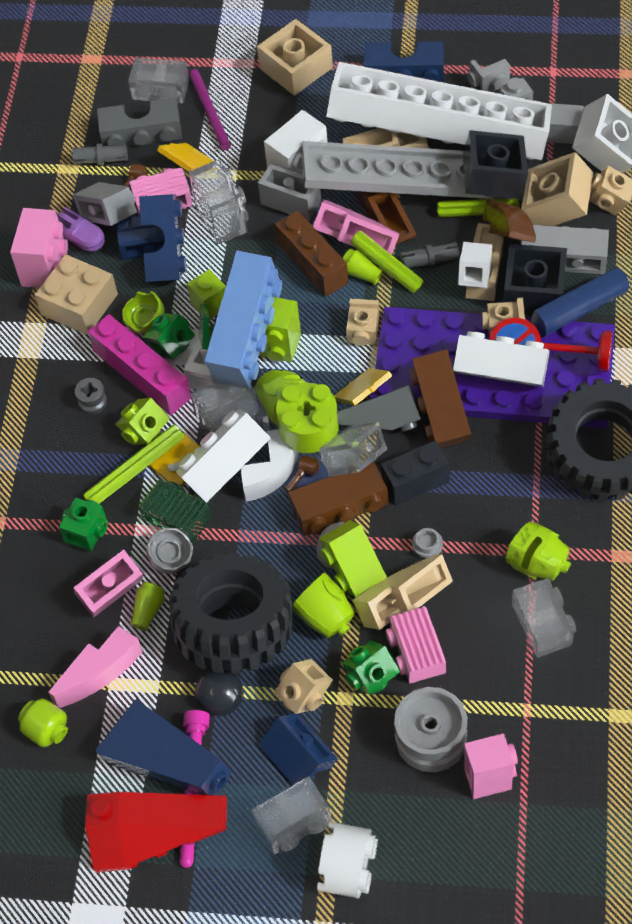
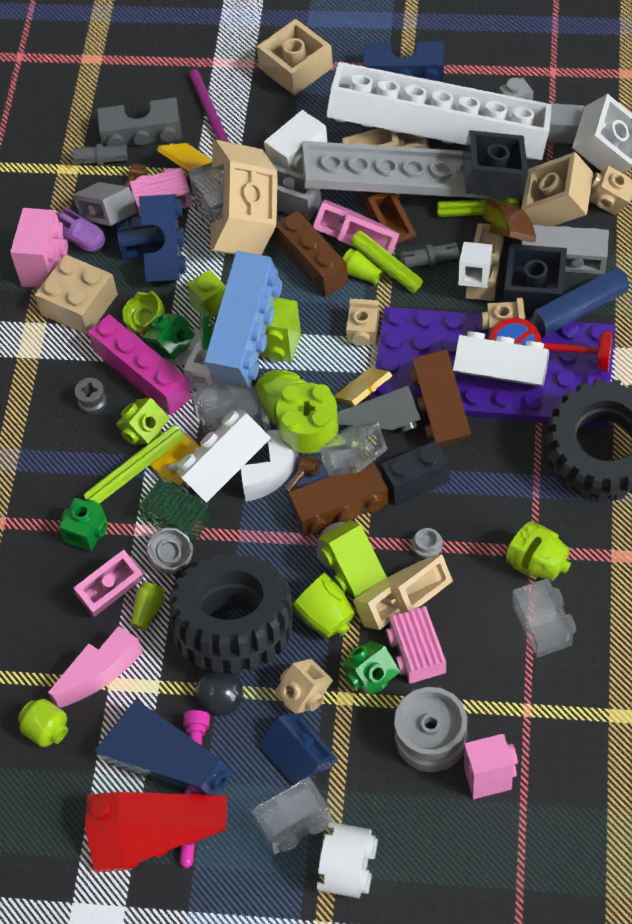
(158, 79): clear brick -> none
(247, 199): none -> tan slope
(489, 77): light grey bracket -> none

